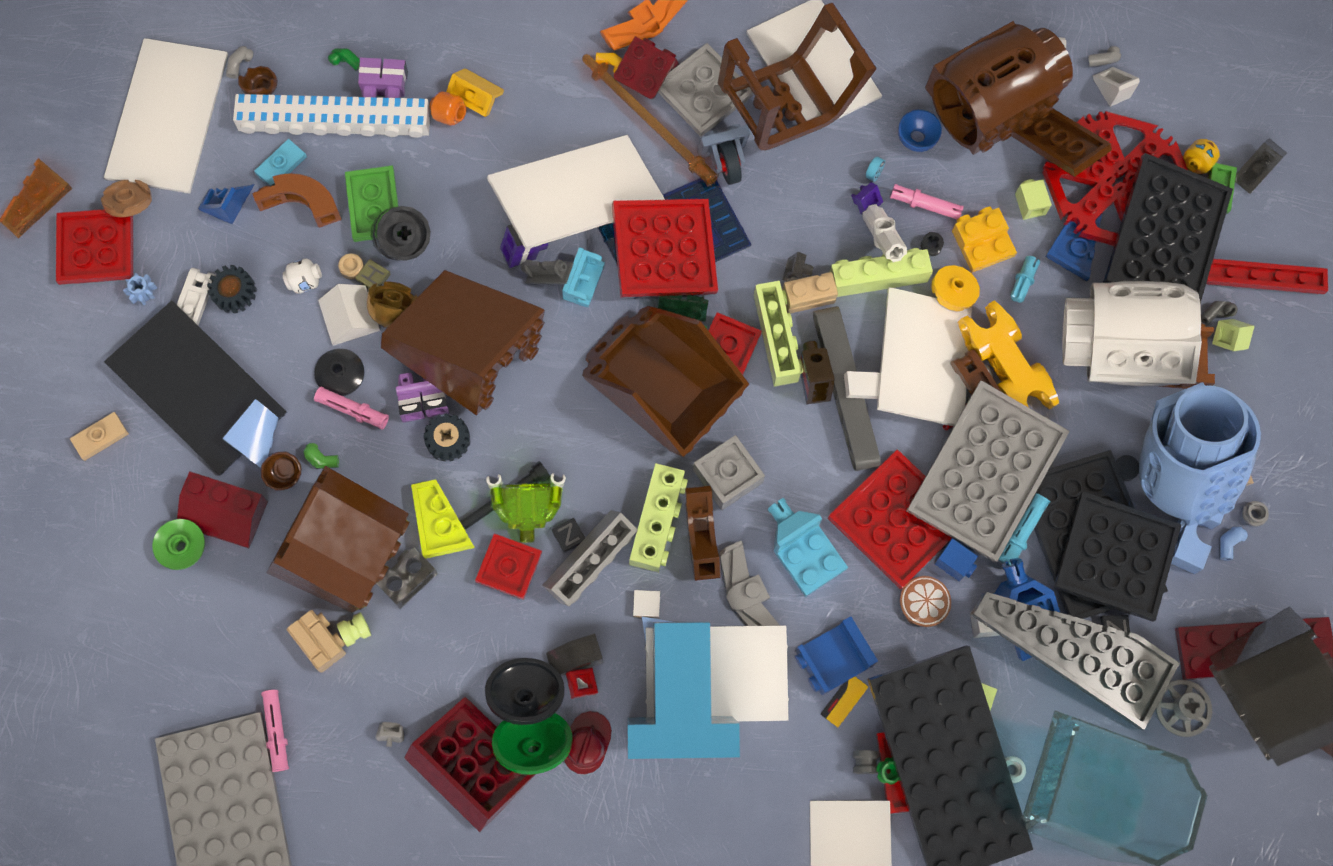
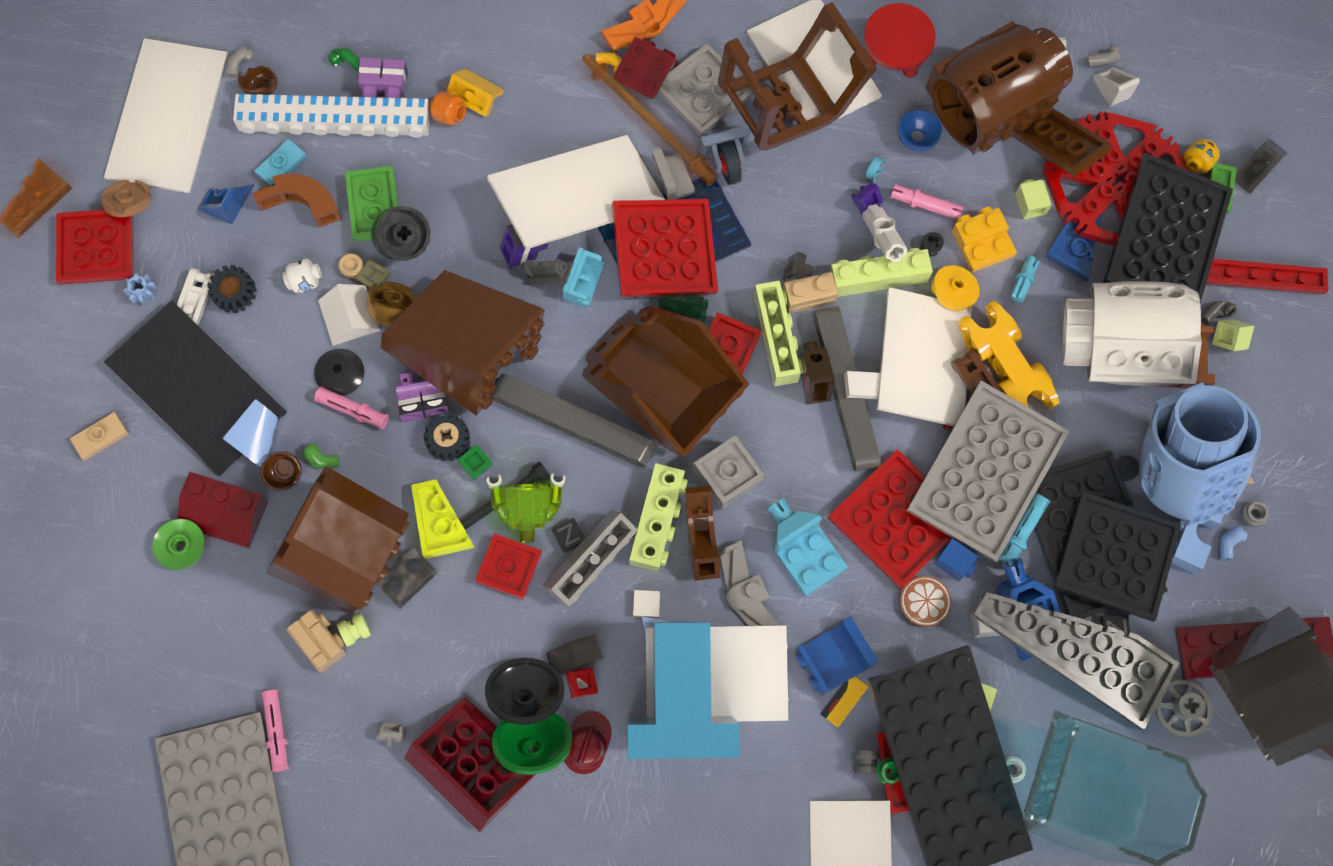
(475, 462): none -> green plate
(573, 420): none -> dark grey beam
(672, 175): none -> light grey panel
(899, 37): none -> red piece

